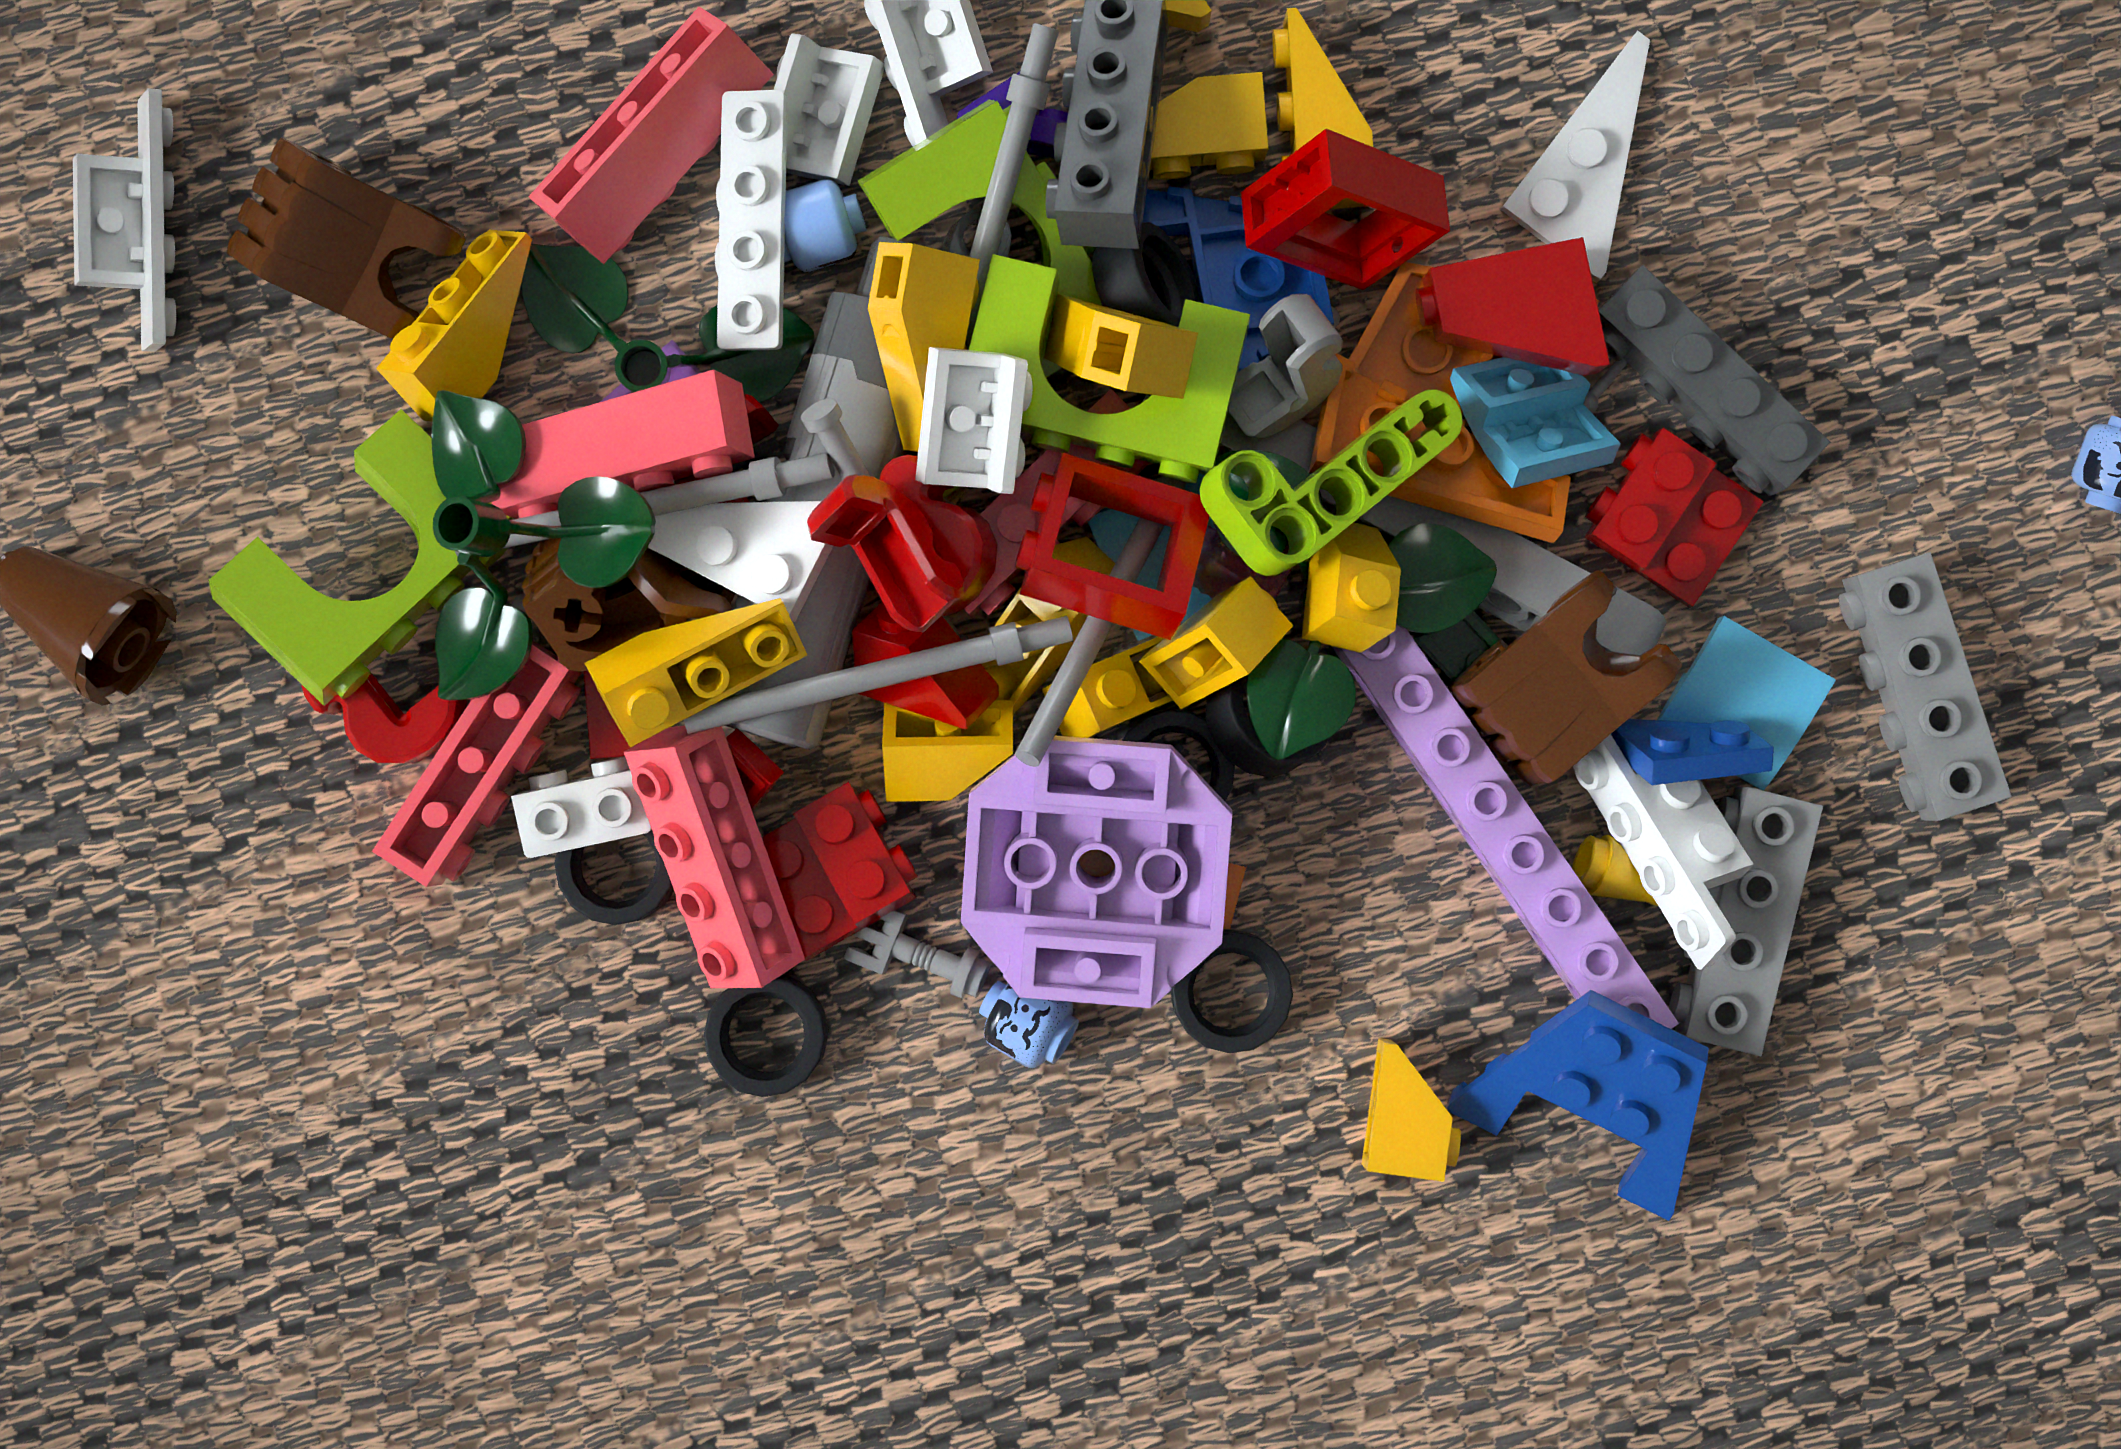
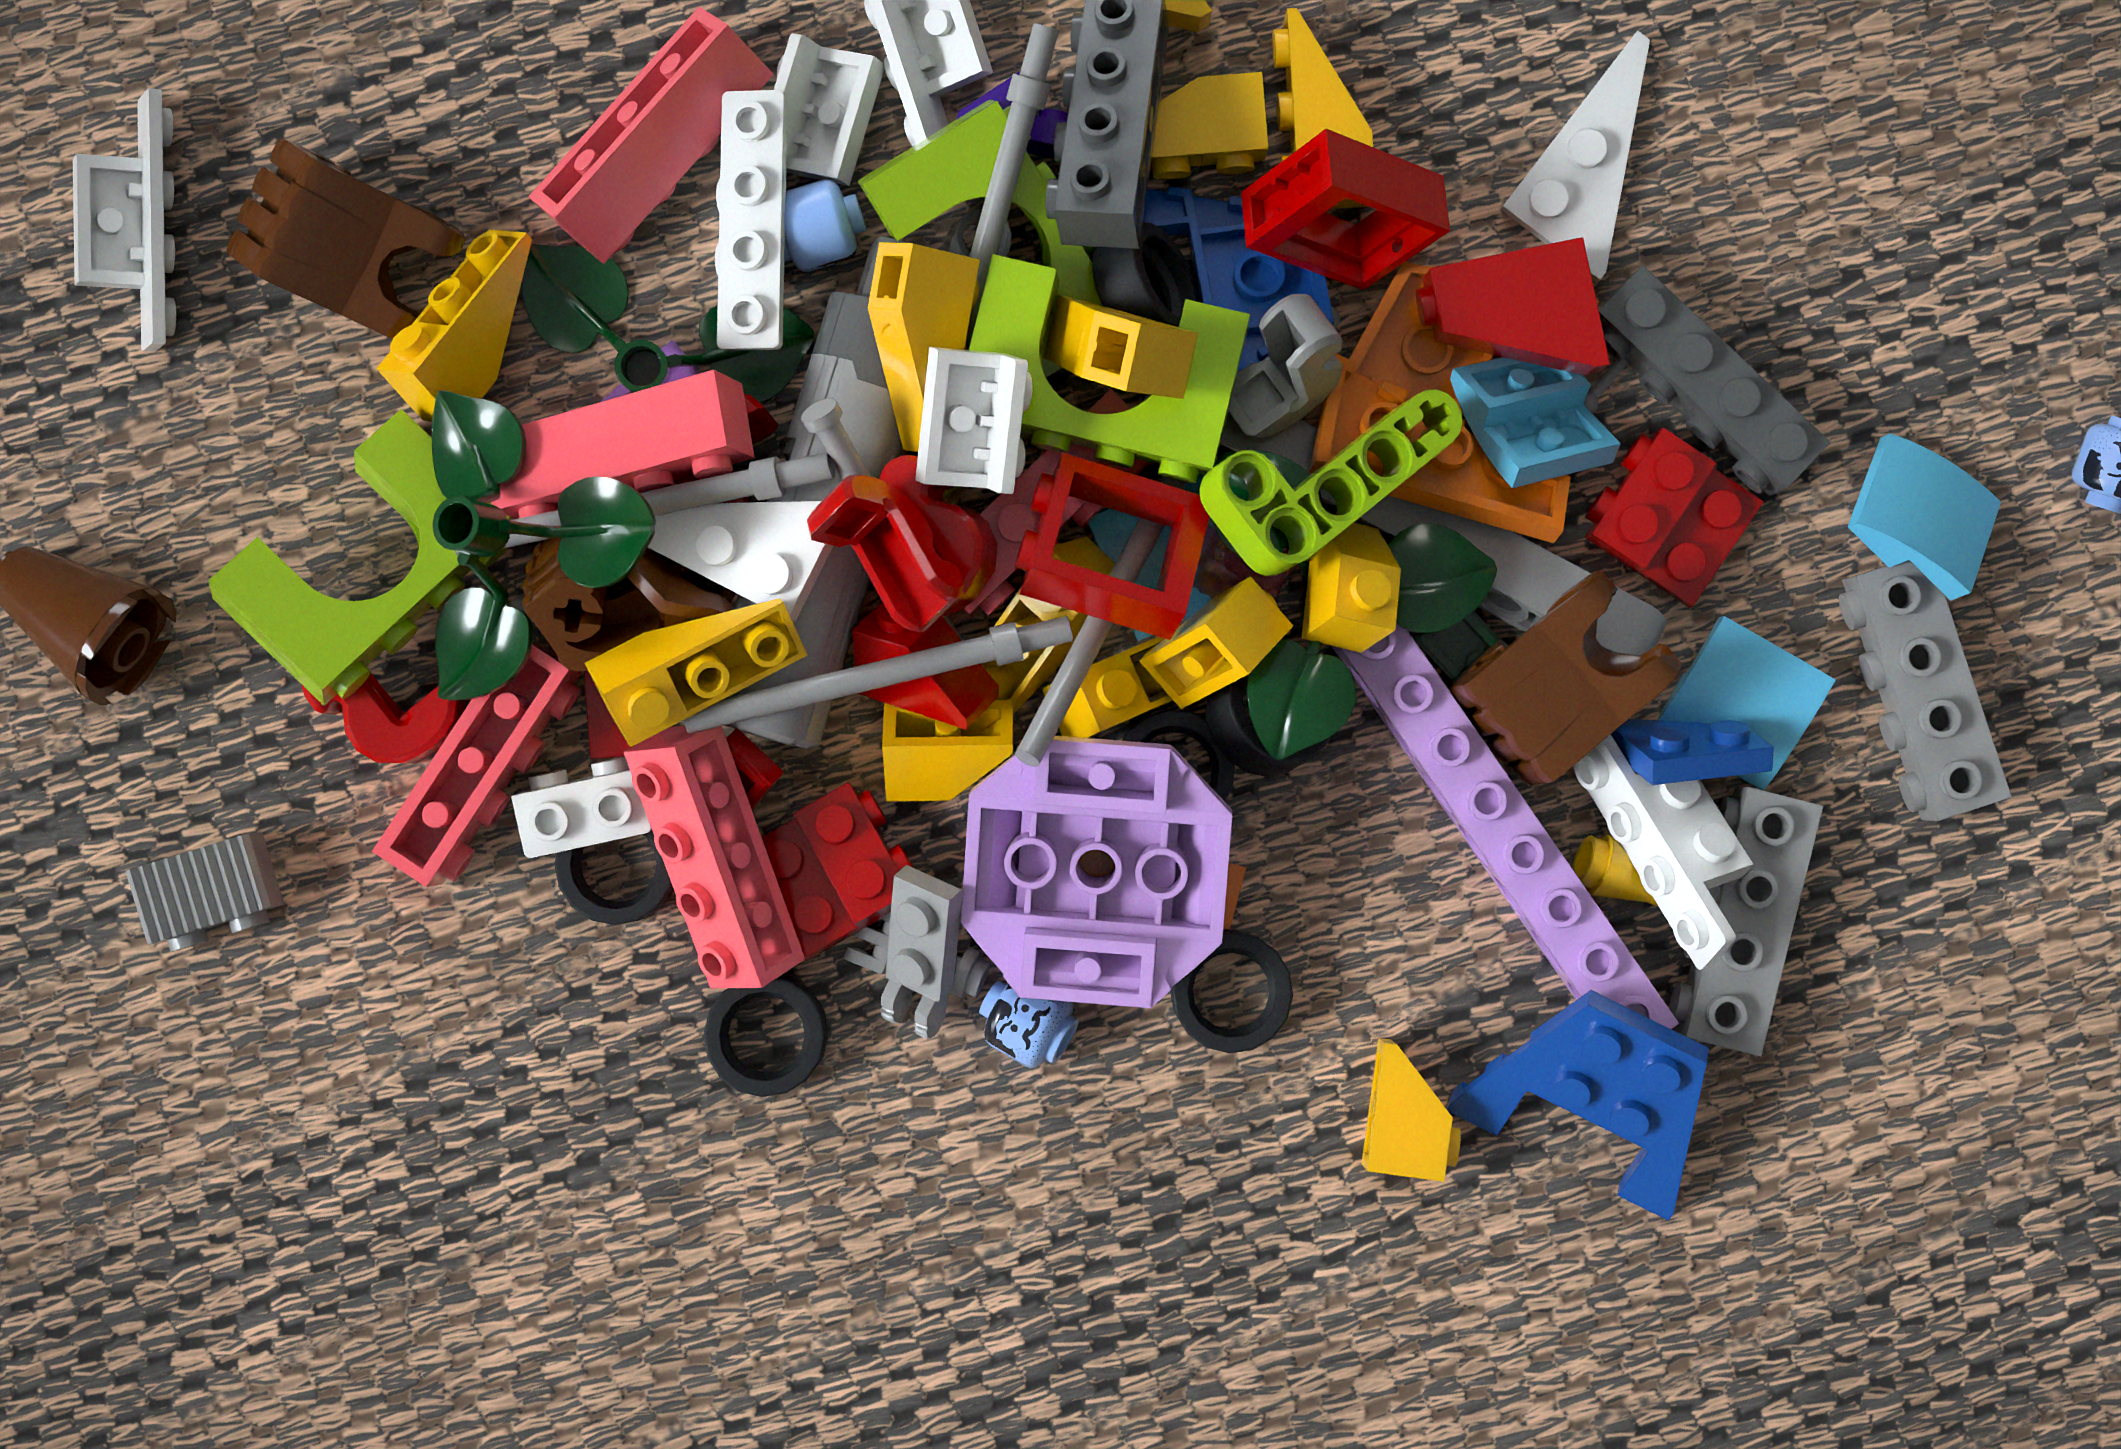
(205, 889): none -> light grey brick
(921, 949): none -> light grey hinge
(1924, 513): none -> medium azure slope

